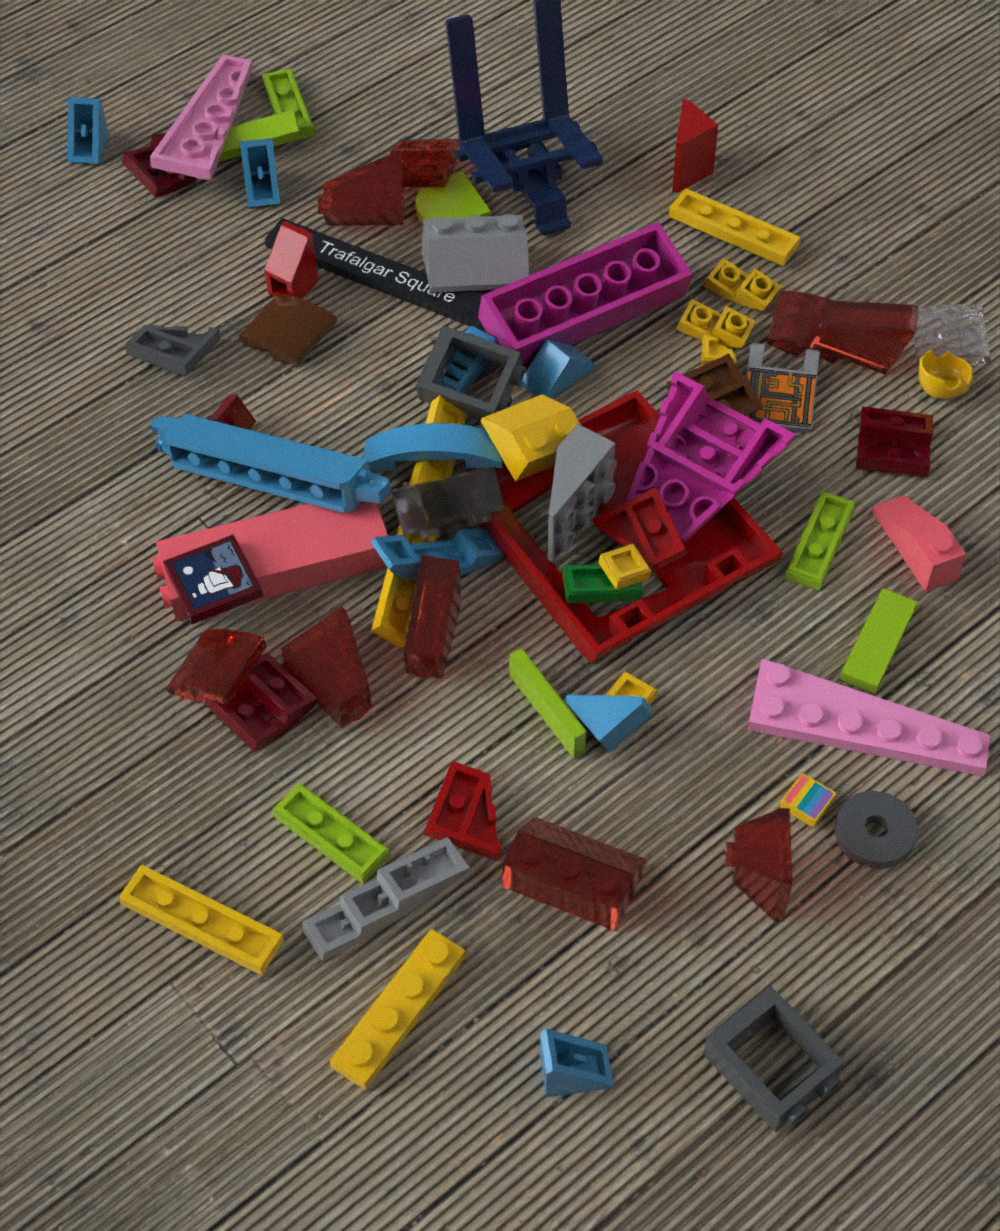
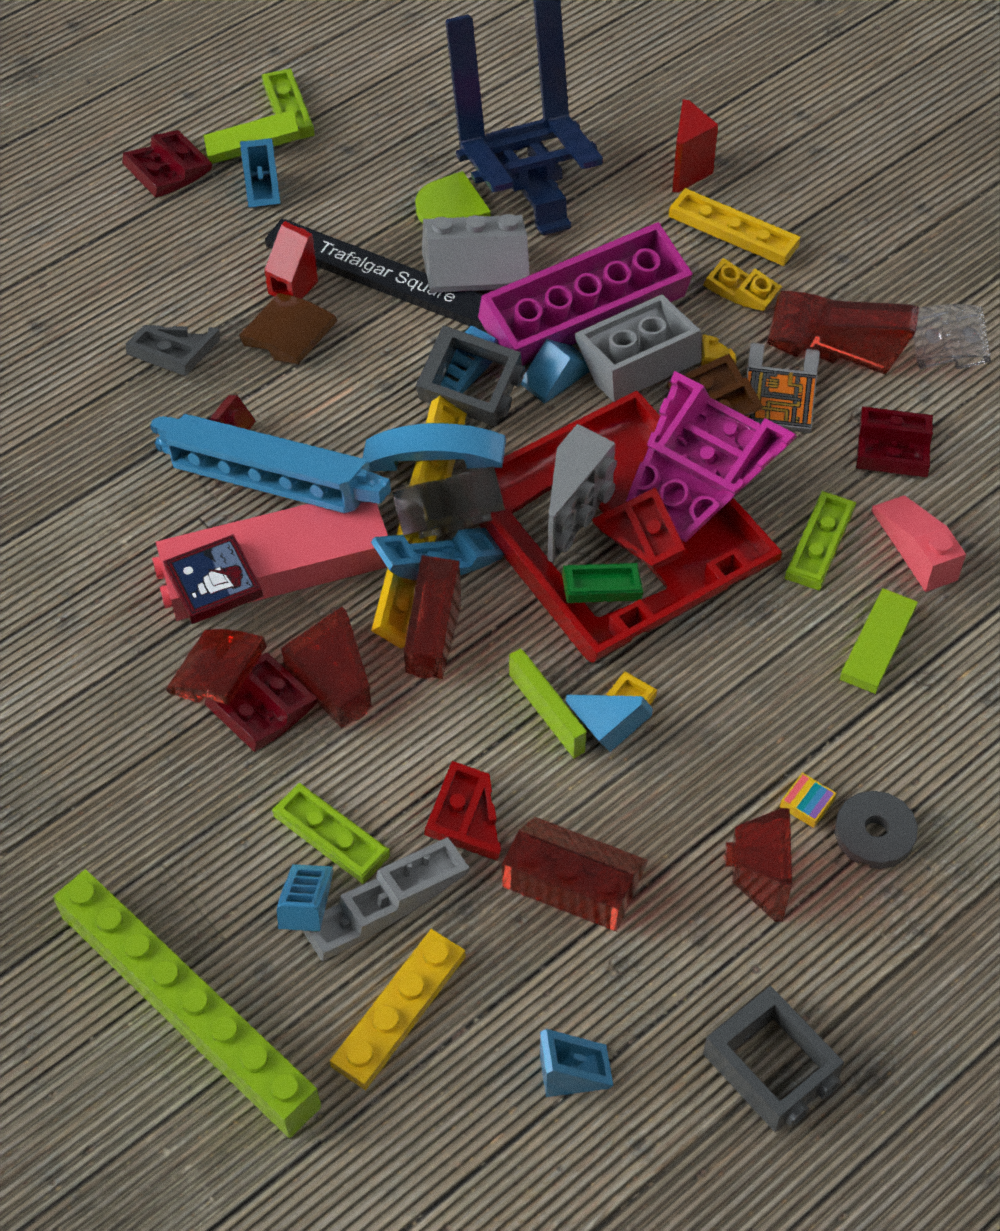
(86, 130): dark azure slope -> none
(189, 1004): none -> lime brick
(201, 919): yellow plate -> none
(203, 126): bright pink wing -> none
(304, 897): none -> dark azure slope
(366, 194): clear red slope -> none
(427, 161): clear red slope -> none
(530, 434): yellow slope -> none
(624, 566): yellow tile -> none
(639, 347): none -> light grey slope
(729, 327): yellow slope -> none
(837, 716): bright pink wing -> none
(944, 375): yellow hair -> none

